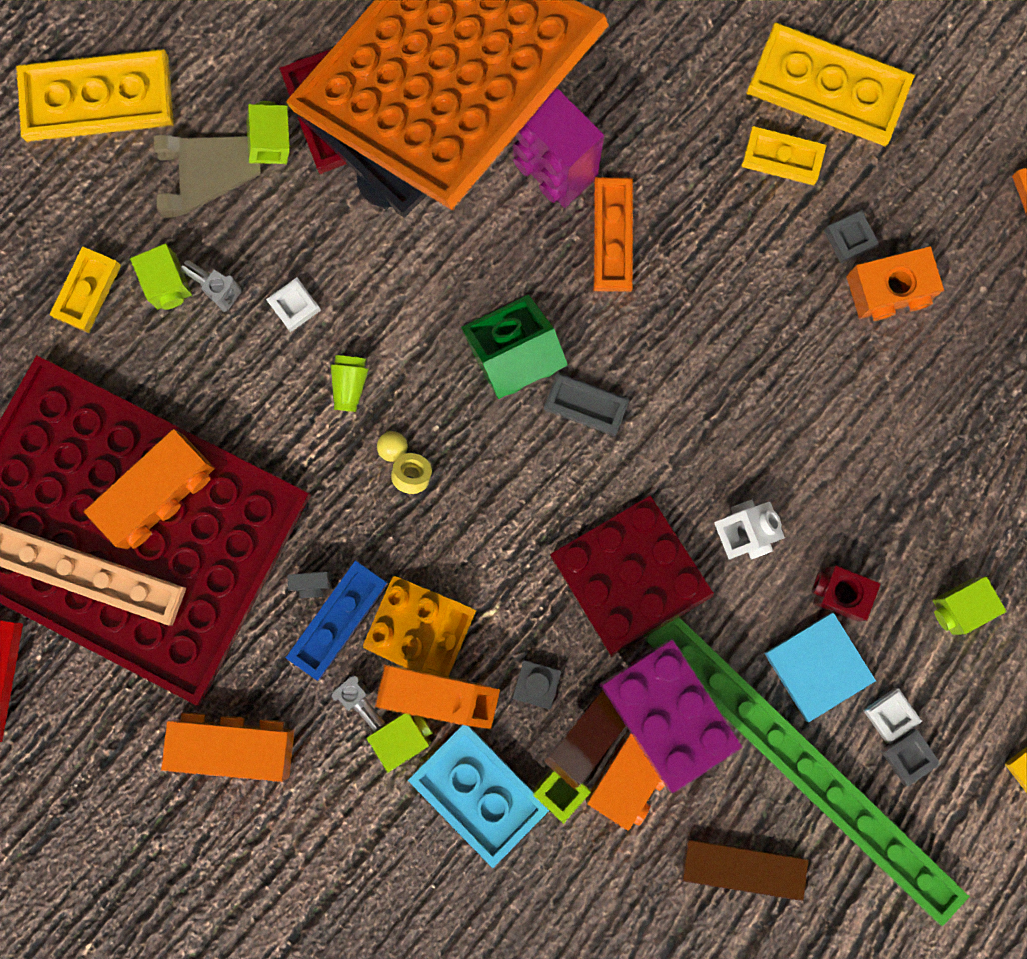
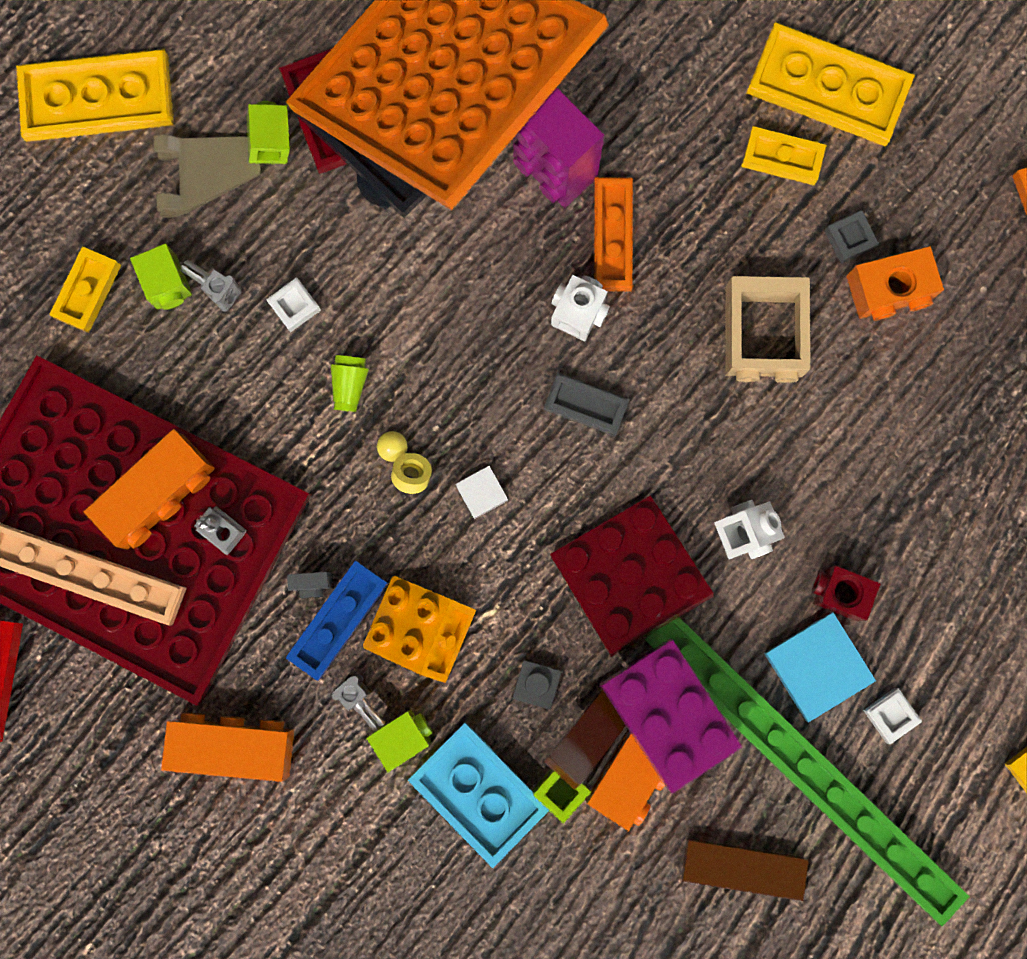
(212, 525): none -> light grey piece
(437, 697): orange slope -> none
(481, 492): none -> white tile
(515, 346): green slope -> none
(571, 316): none -> white brick
(767, 289): none -> tan window
(910, 757): flat silver plate -> none
(968, 606): lime brick -> none

